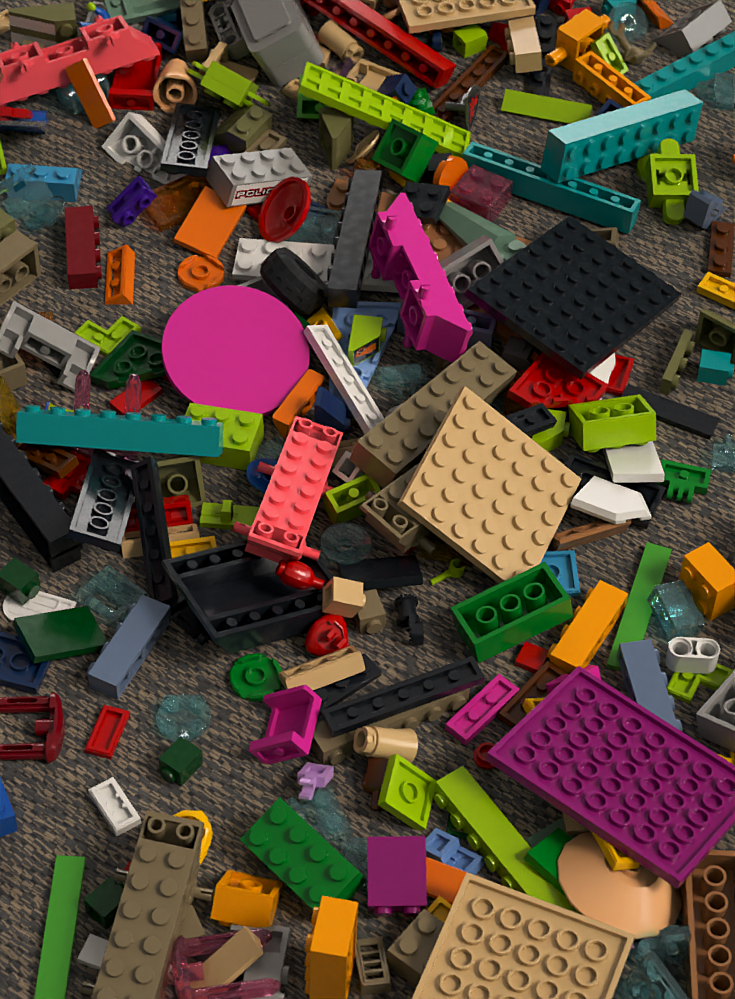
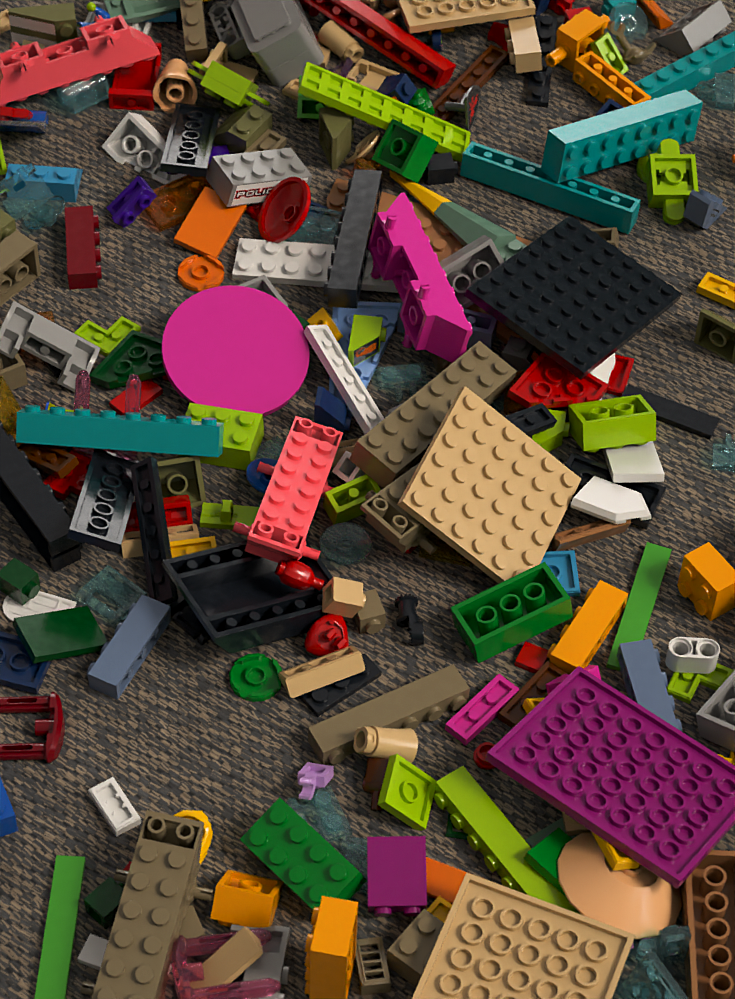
(90, 93): orange slope -> none
(107, 732): red tile -> none
(123, 276): orange slope -> none
(163, 33): dark blue slope -> none
(180, 761): dark green brick -> none
(183, 716): clear light blue dish -> none
(289, 725): dark pink panel -> none
(293, 281): black tyre -> none
(298, 401): orange slope -> none
(384, 572): black tile -> none
(402, 696): black plate -> none
(427, 200): black plate -> none
(447, 850): medium blue slope -> none
(450, 172): orange tile -> none
(451, 572): lime hand -> none
(469, 40): lime brick -> none
(482, 192): clear pink brick -> none
(544, 107): lime tile -> none
(676, 610): clear light blue brick -> none
(677, 363): olive tile -> none
(684, 479): green hinge -> none
(715, 367): teal brick -> none
(721, 249): reddish brown plate -> none

